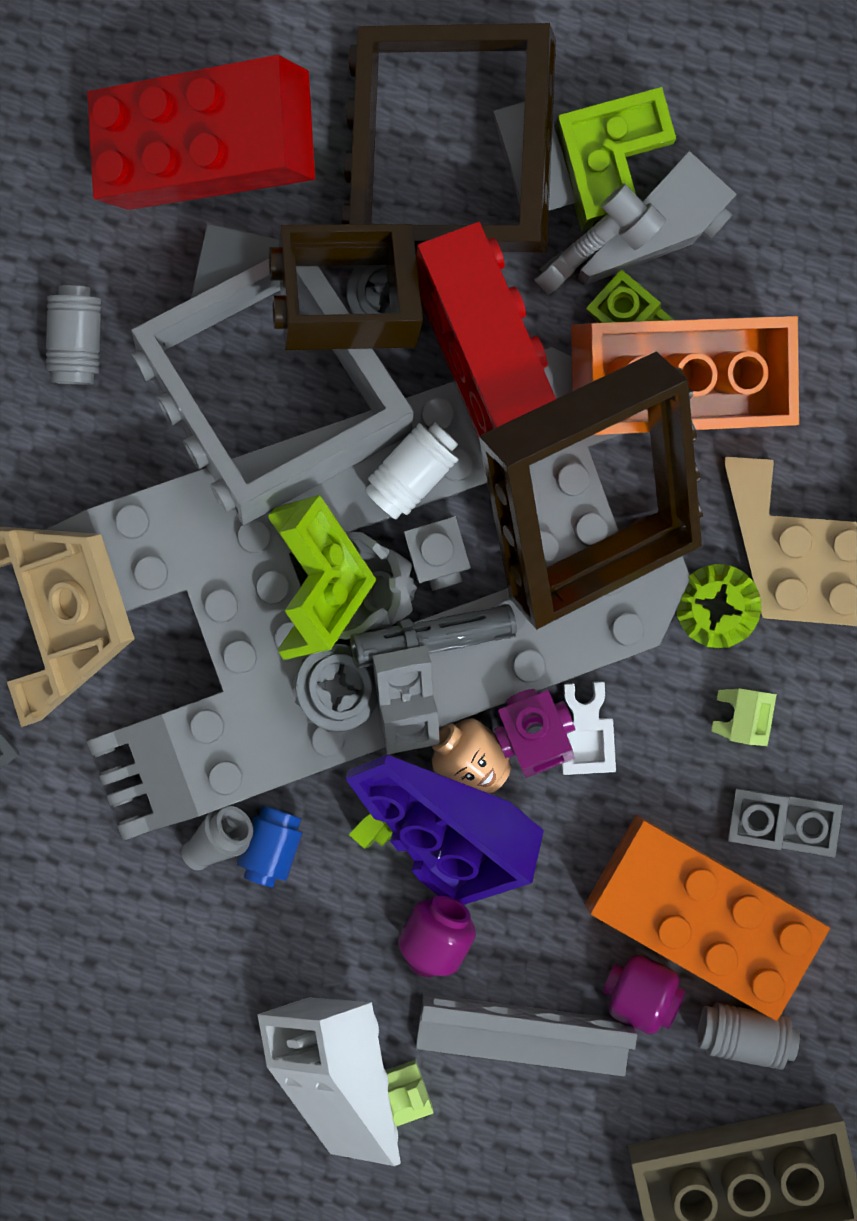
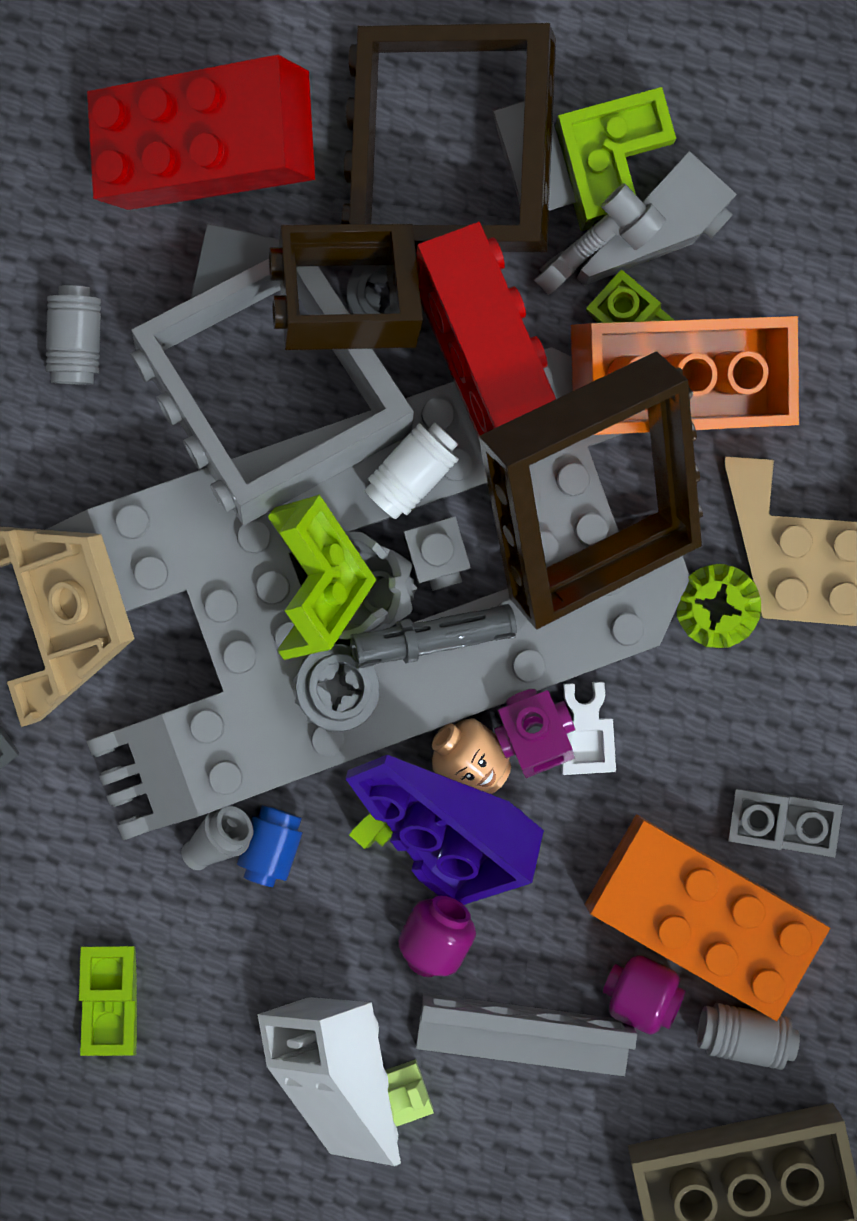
(108, 1001): none -> lime slope
(406, 699): light grey slope -> none
(751, 716): yellowish green tile -> none

